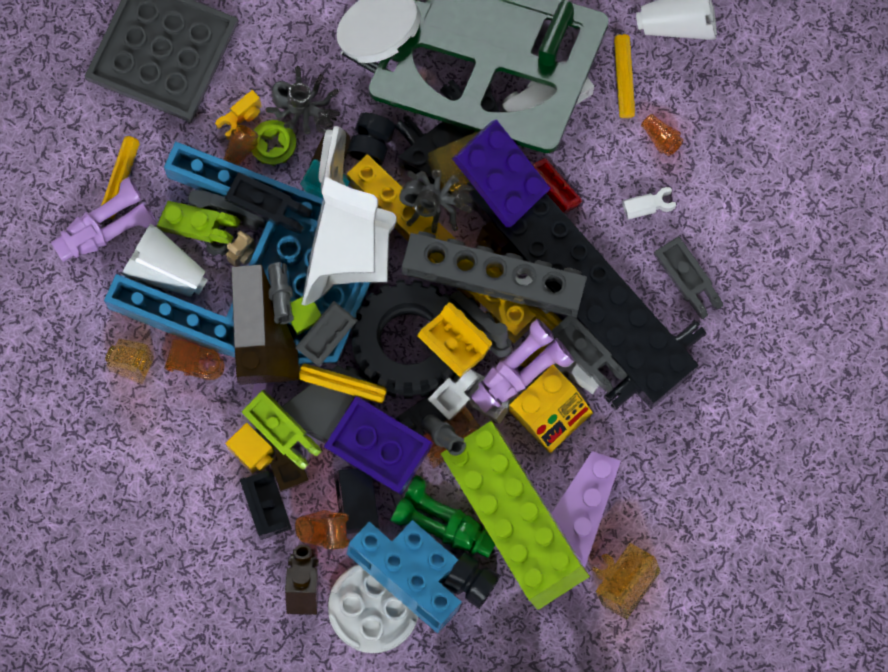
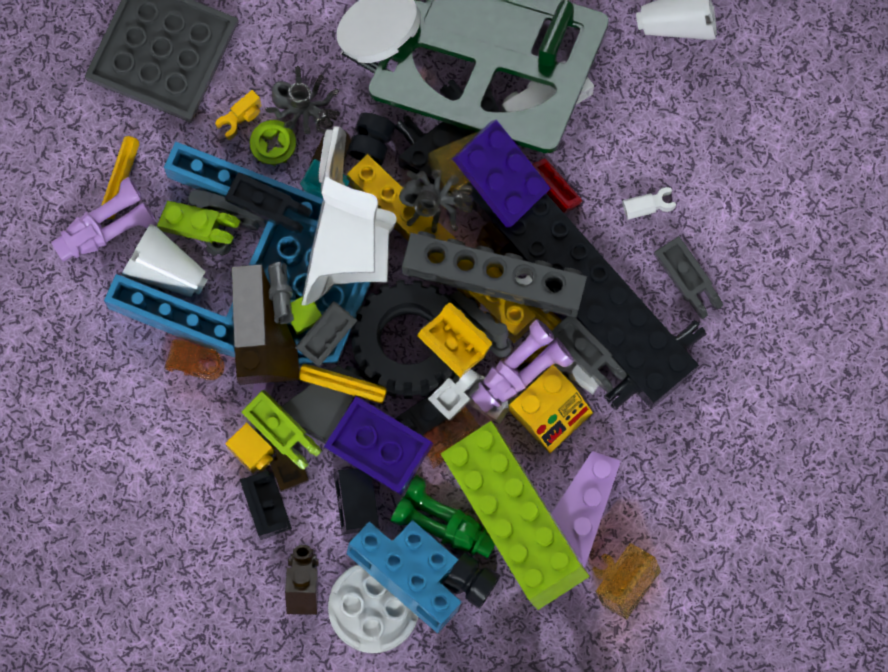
(129, 360): clear yellow slope -> none
(240, 144): clear orange cone -> none
(241, 249): tan plate -> none
(323, 529): clear orange piece -> none
(443, 434): dark grey pin -> none
(624, 76): yellow axle -> none
(663, 136): clear orange cone -> none

